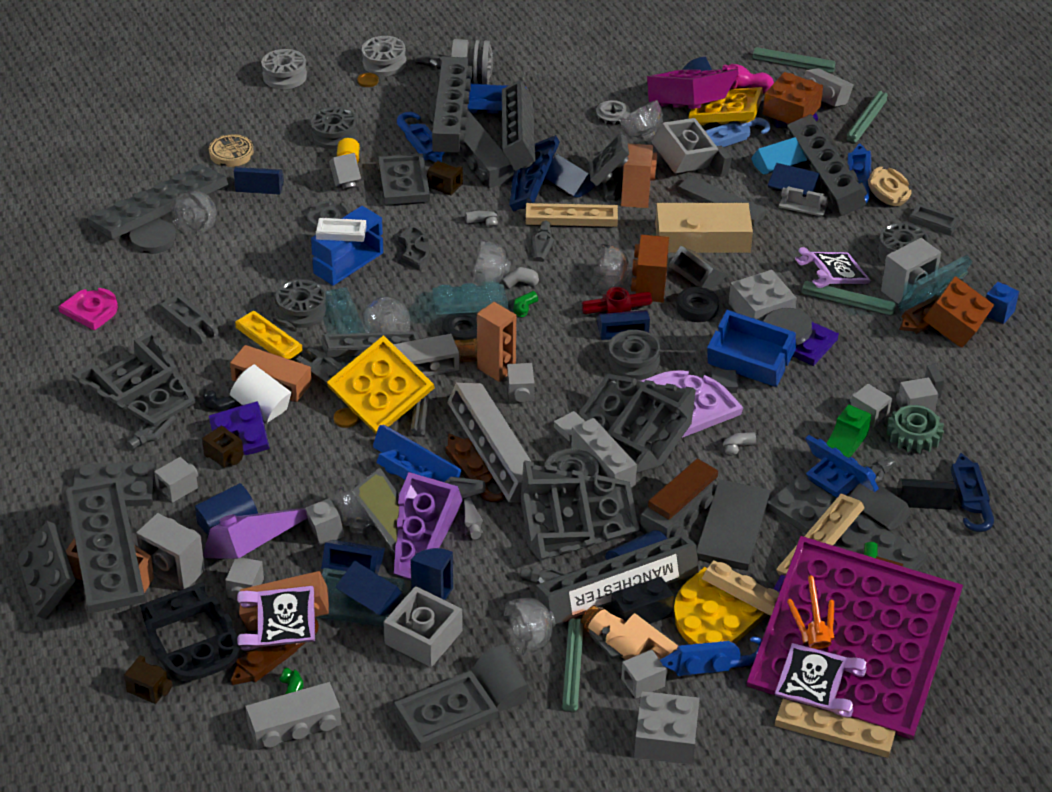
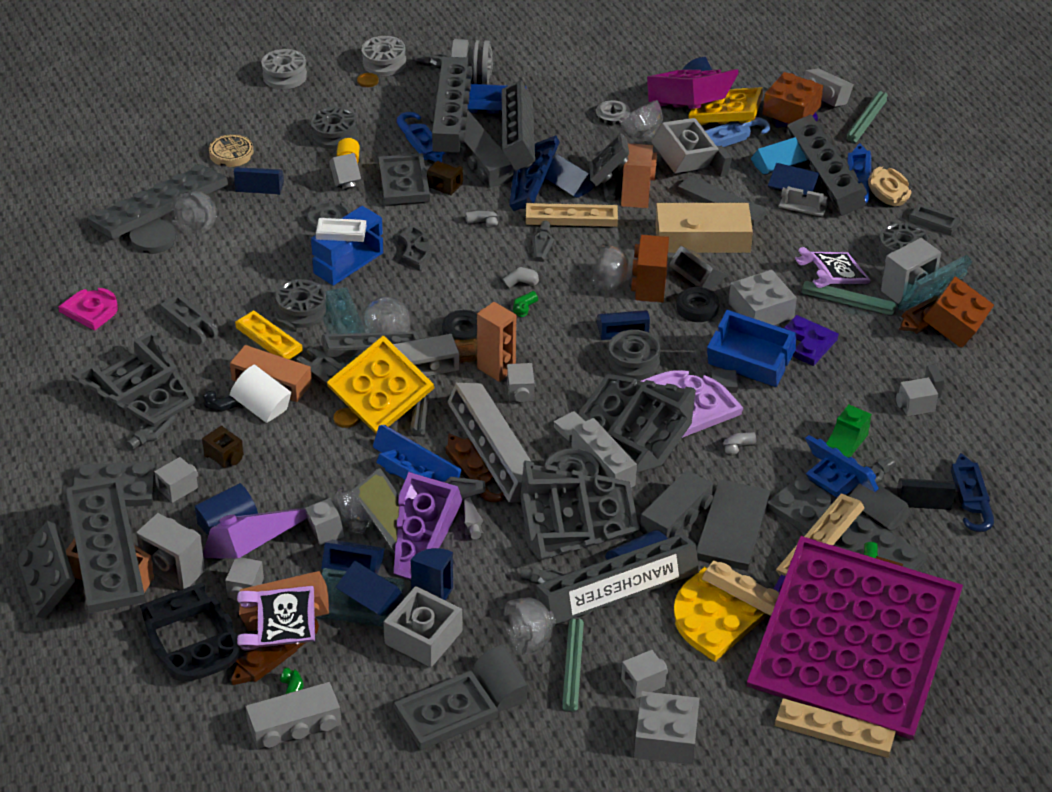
(147, 681): dark brown brick -> none
(245, 422): dark purple plate -> none
(468, 297): clear light blue plate -> none
(490, 263): clear cylinder -> none
(616, 301): dark red axle -> none
(625, 638): light nougat plate -> none
(648, 600): black brick -> none
(683, 489): reddish brown tile -> none
(708, 657): blue plate -> none
(748, 80): dark pink animal -> none
(792, 320): dark grey tile -> none
(793, 59): sand green axle -> none
(815, 676): flag -> none
(817, 634): orange plant -> none
(873, 402): light grey brick -> none
(915, 428): sand green gear -> none
(1004, 302): blue brick -> none

